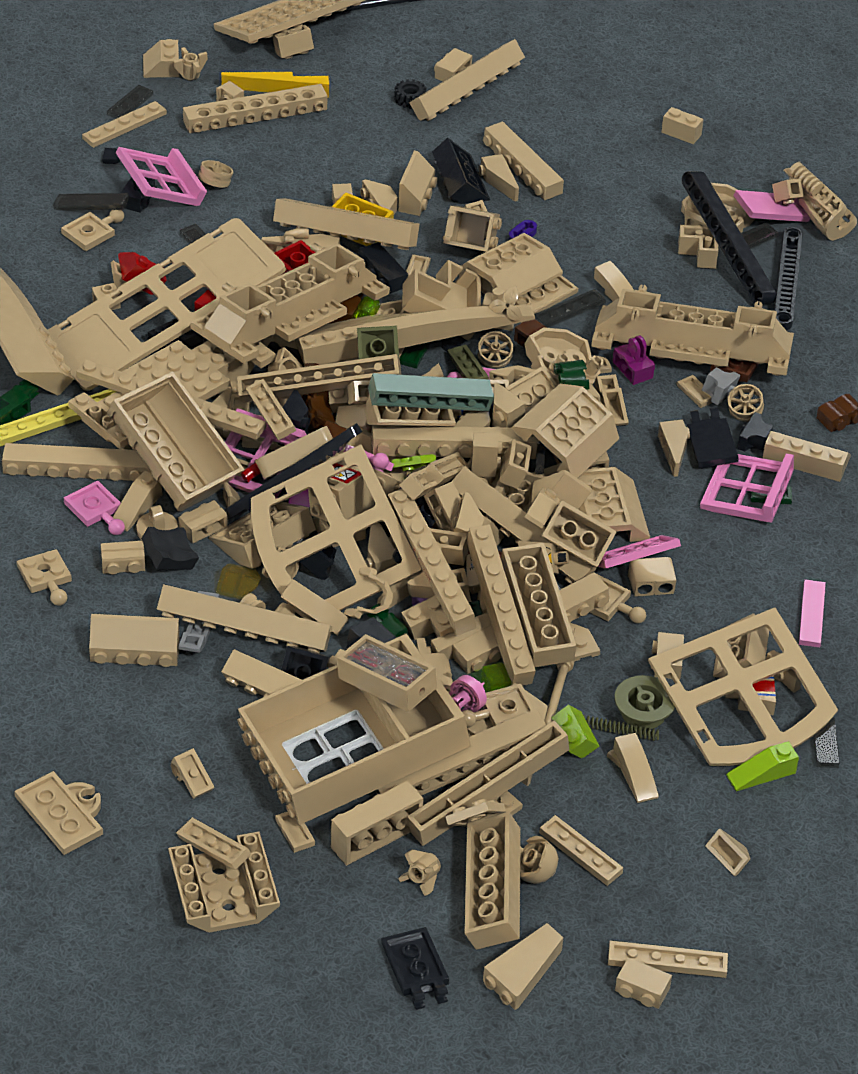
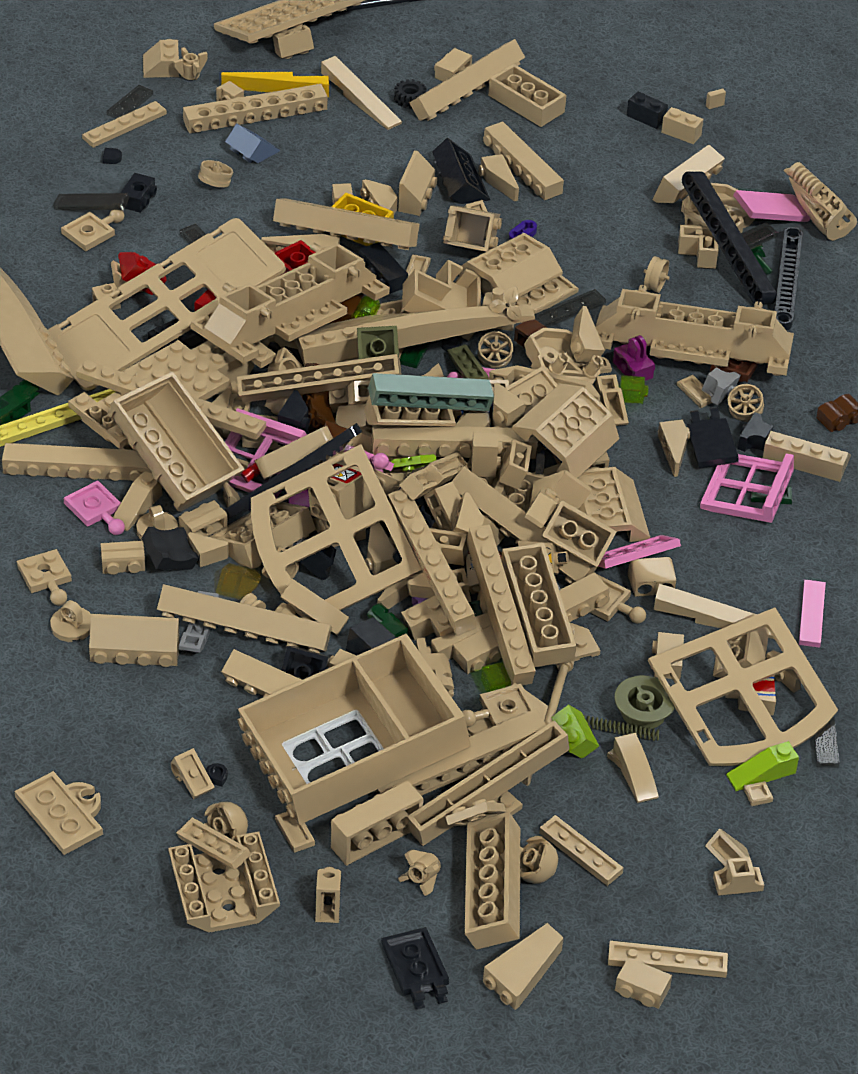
(71, 622): none -> tan tile
(178, 168): bright pink window -> none
(208, 549): none -> tan slope
(217, 773): none -> black tile
(227, 818): none -> tan cylinder
(250, 144): none -> sand blue slope
(270, 409): tan plate -> none
(295, 233): tan arm -> none
(328, 885): none -> tan torso
(358, 92): none -> tan slope
(385, 601): tan helmet -> none
(387, 673): tan brick -> none
(468, 693): bright pink pin -> none
(527, 95): none -> tan brick
(571, 373): dark green cylinder -> none
(585, 338): none -> tan slope
(611, 280): tan slope -> none
(633, 389): none -> clear neon green brick
(646, 110): none -> black brick
(656, 274): none -> tan wheel
(671, 186): none -> tan slope
(704, 610): none -> tan slope
(715, 98): none -> tan tile
(738, 877): none -> tan brick
(758, 793): none -> tan tile
(759, 253): none -> dark green plant
(787, 191): tan brick -> none

